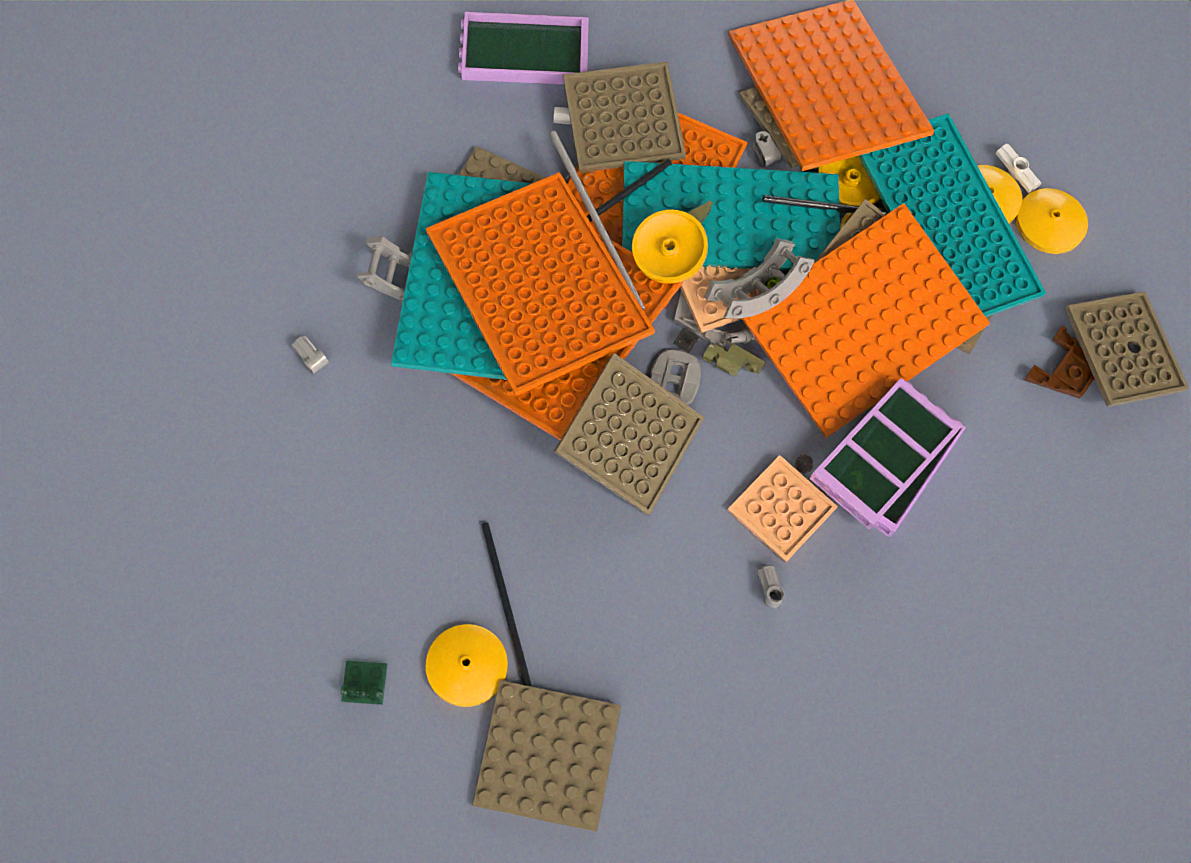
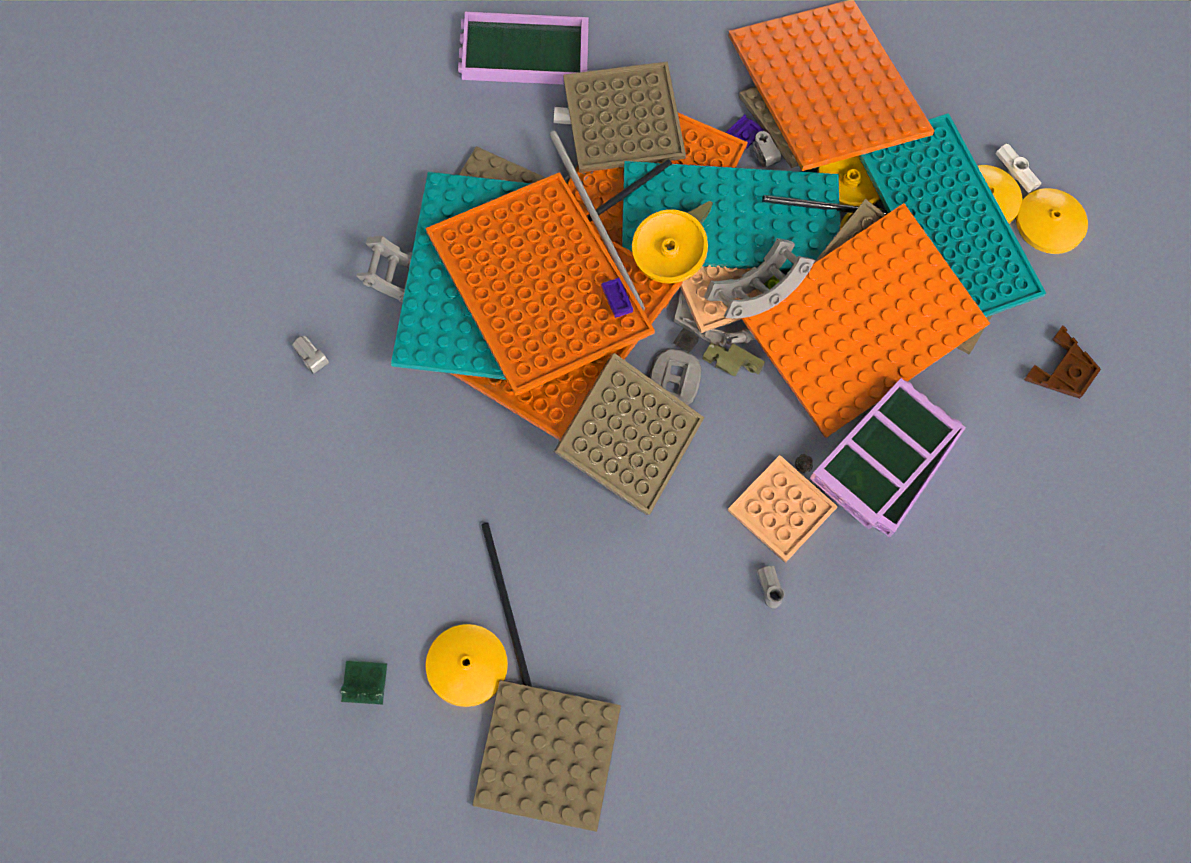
(617, 297): none -> dark purple plate
(745, 130): none -> dark purple plate
(1103, 334): dark tan plate -> none

